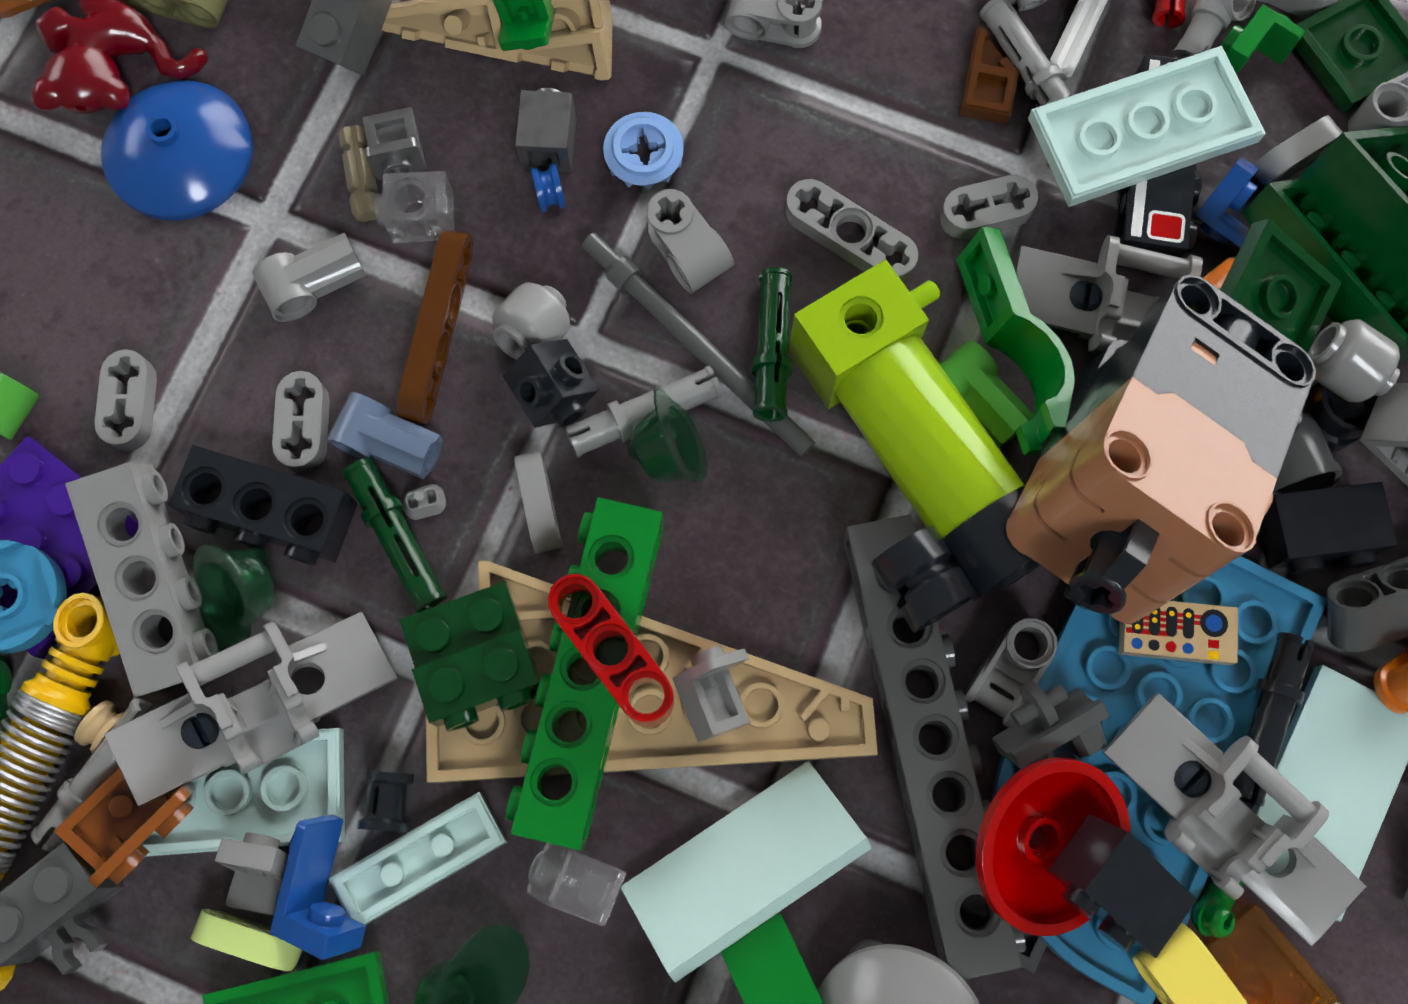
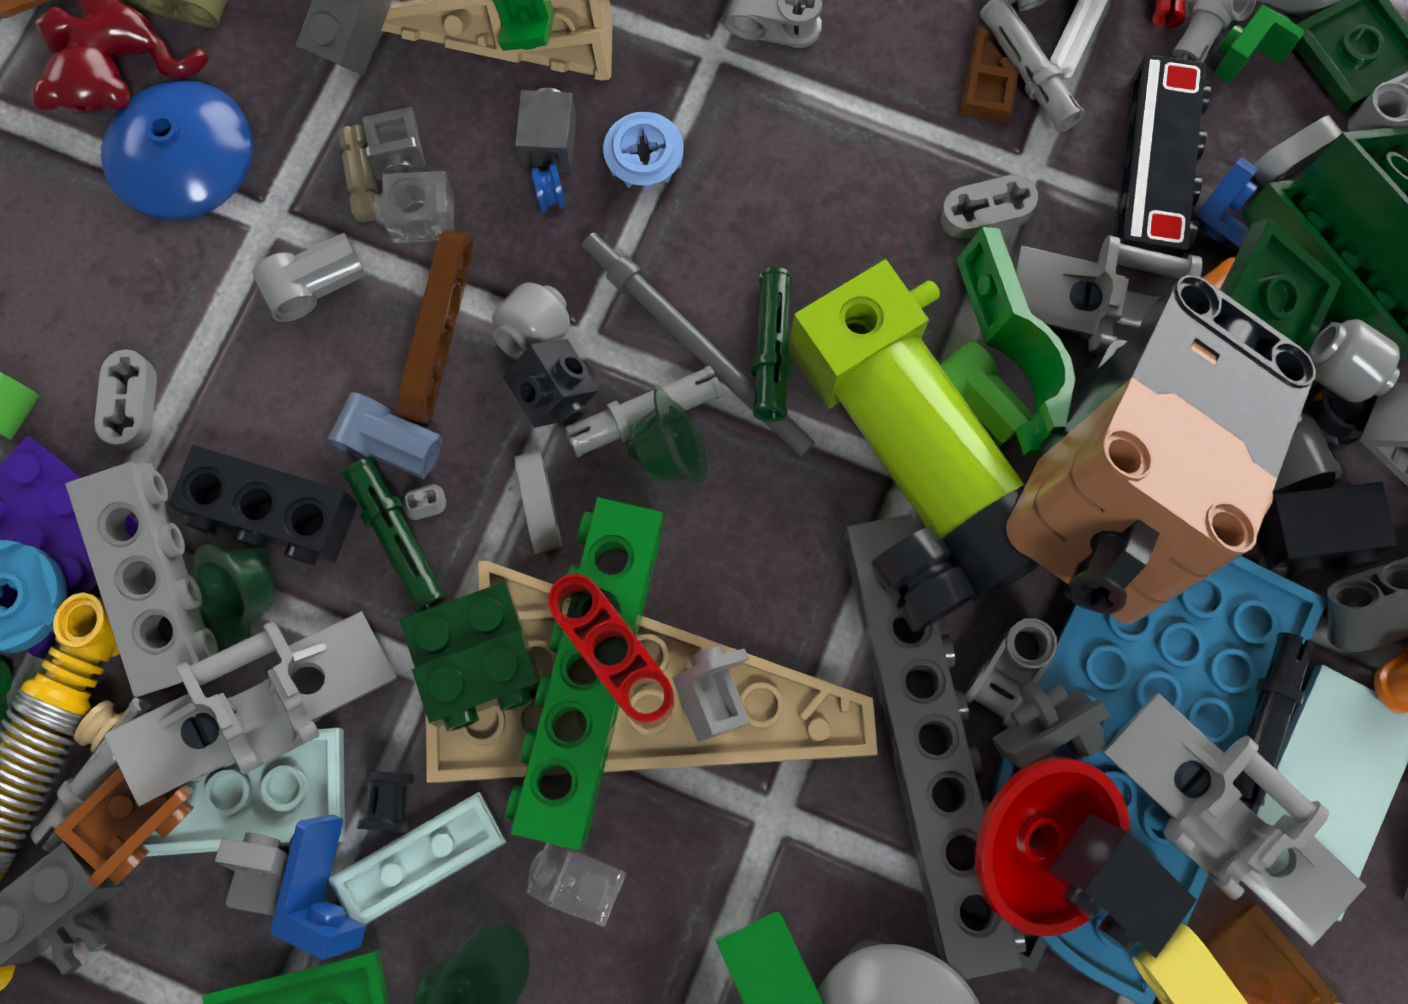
(244, 940): yellowish green beam -> none
(289, 422): light grey beam -> none
(689, 247): light grey piece -> none
(743, 870): light aqua tile -> none
(847, 211): light grey beam -> none
(1145, 125): light aqua tile -> none
(1184, 634): tile -> none
(1212, 912): green arm -> none

